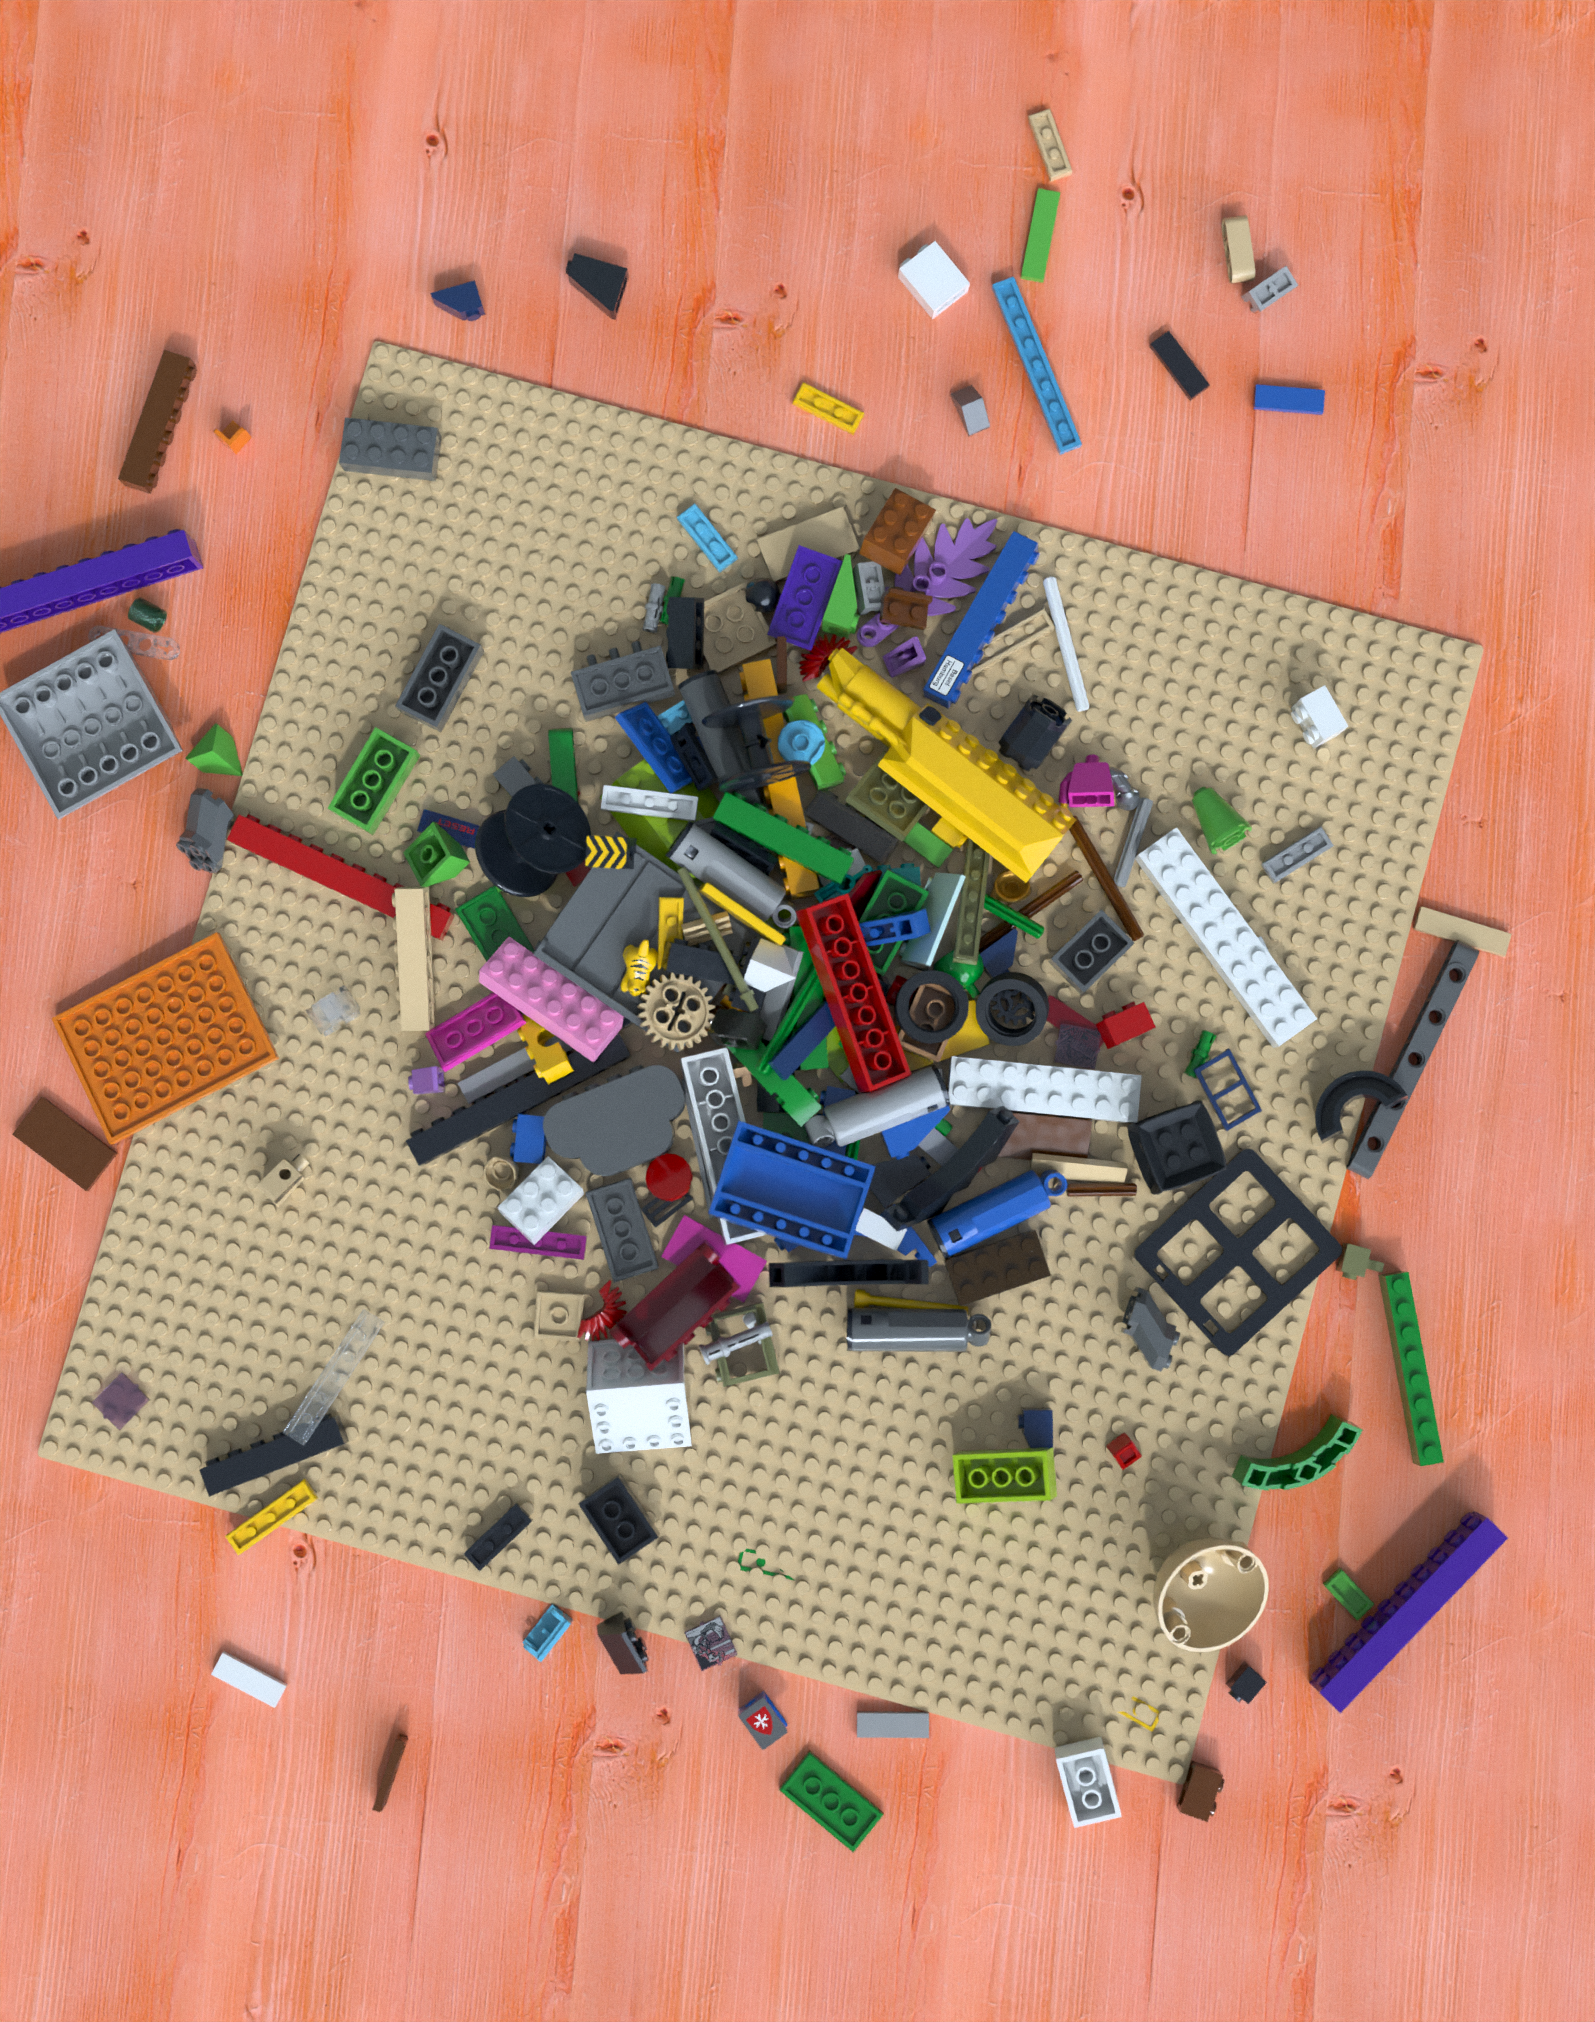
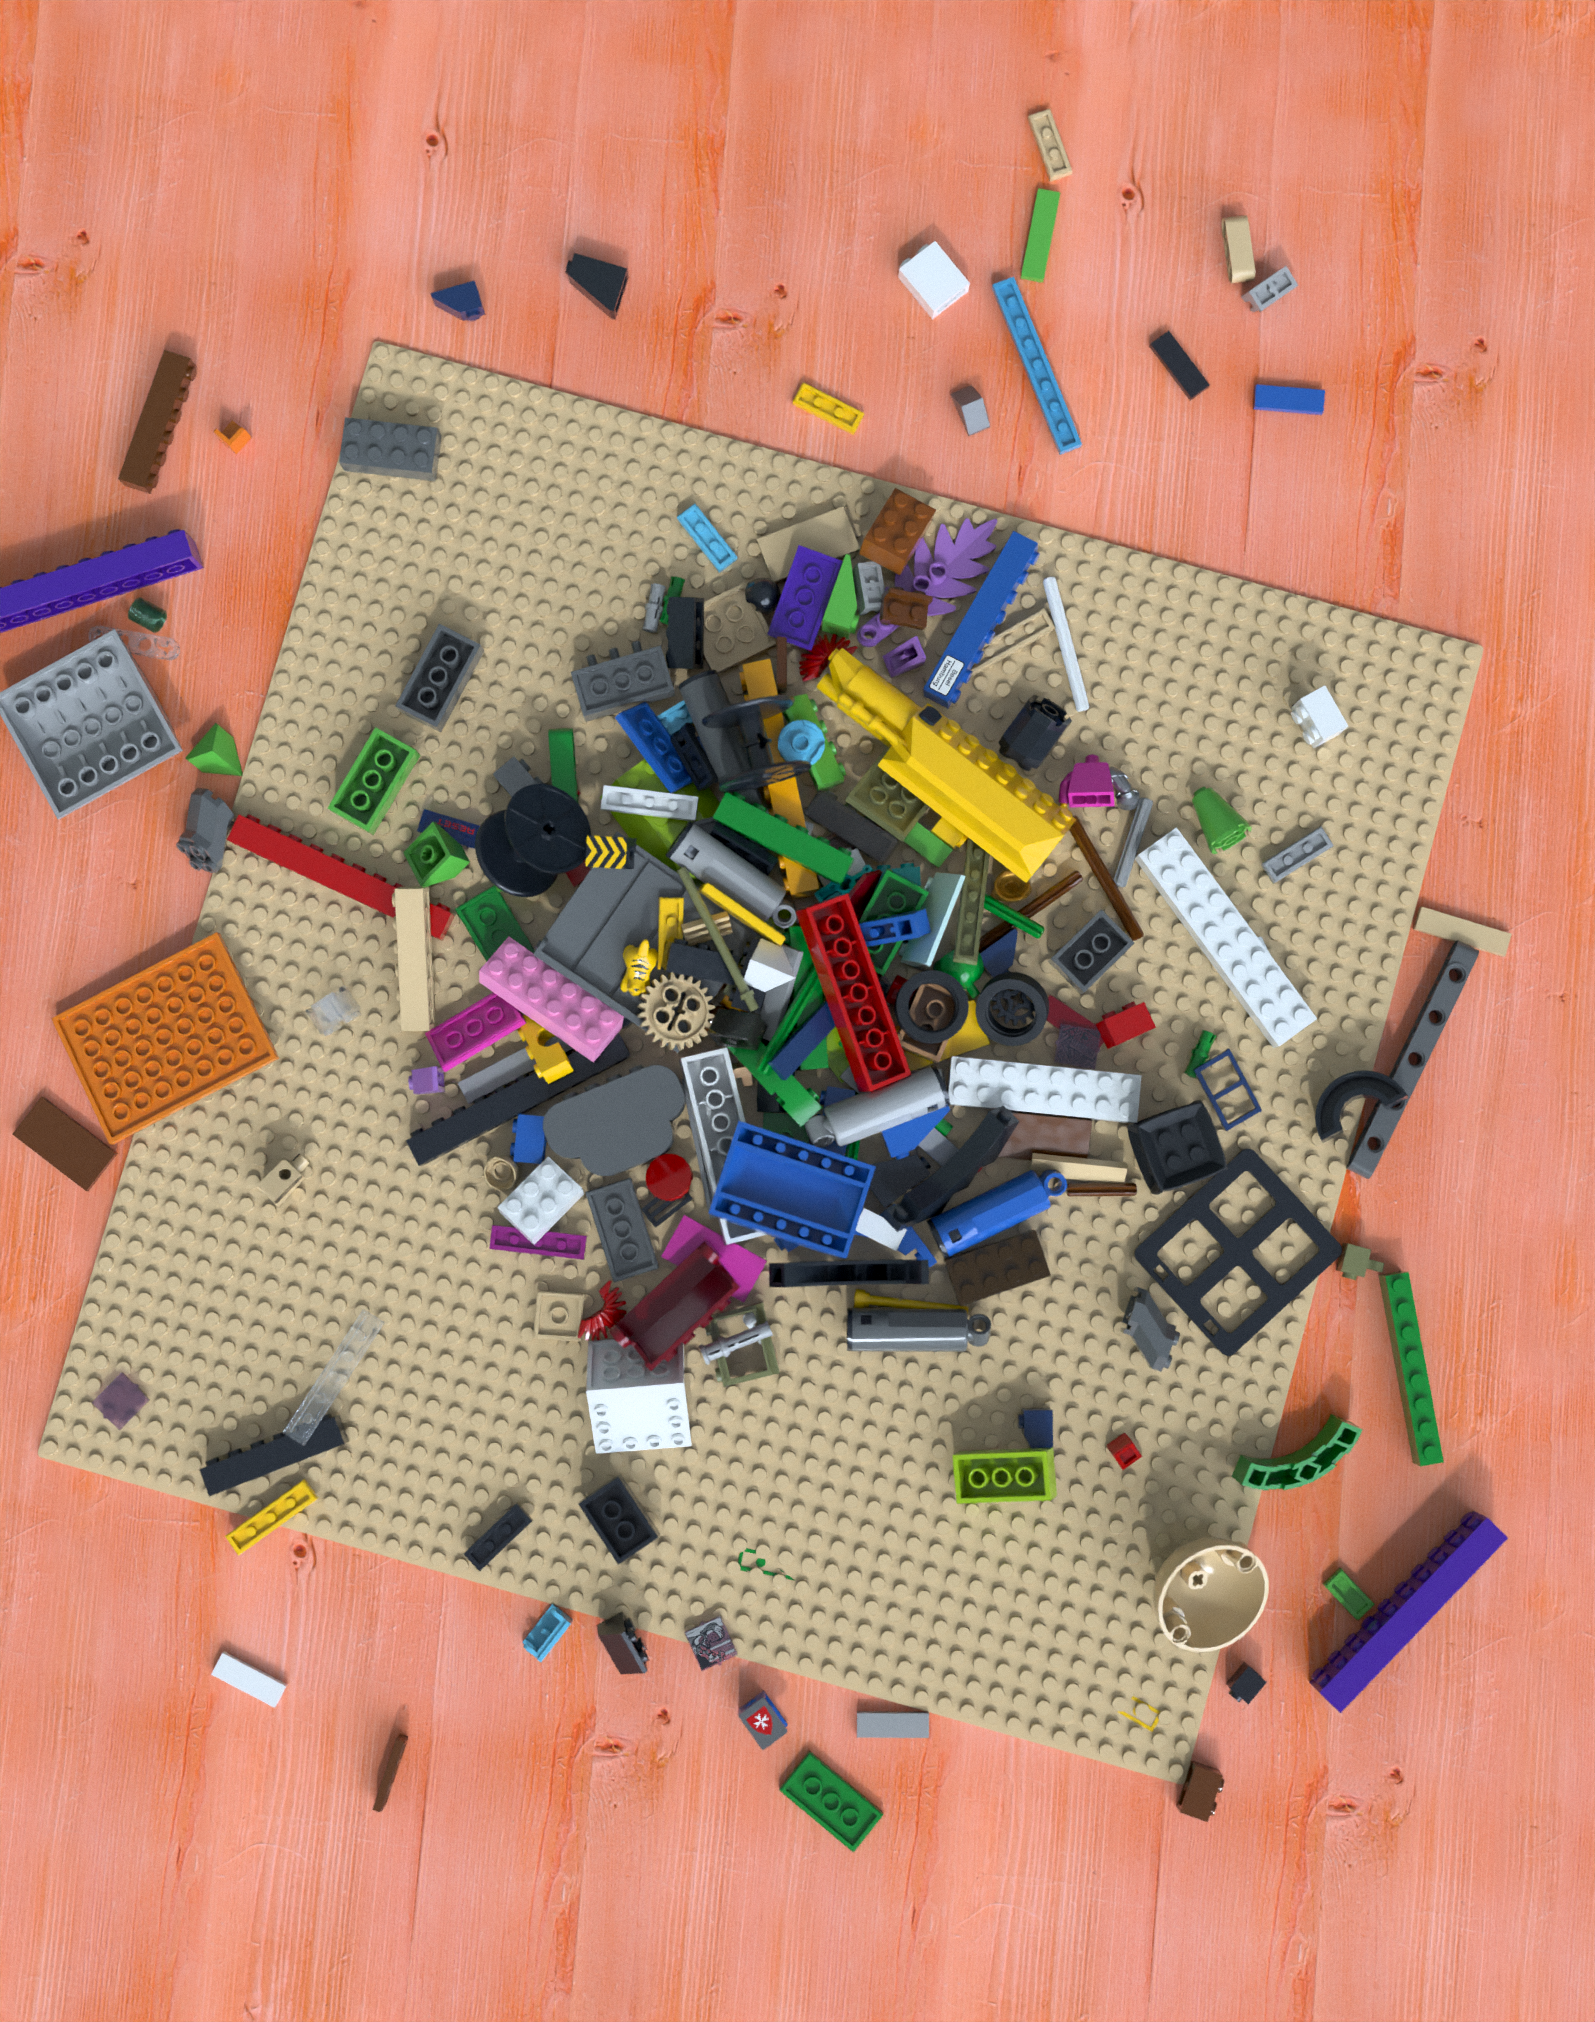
(1087, 1782): white brick -> none

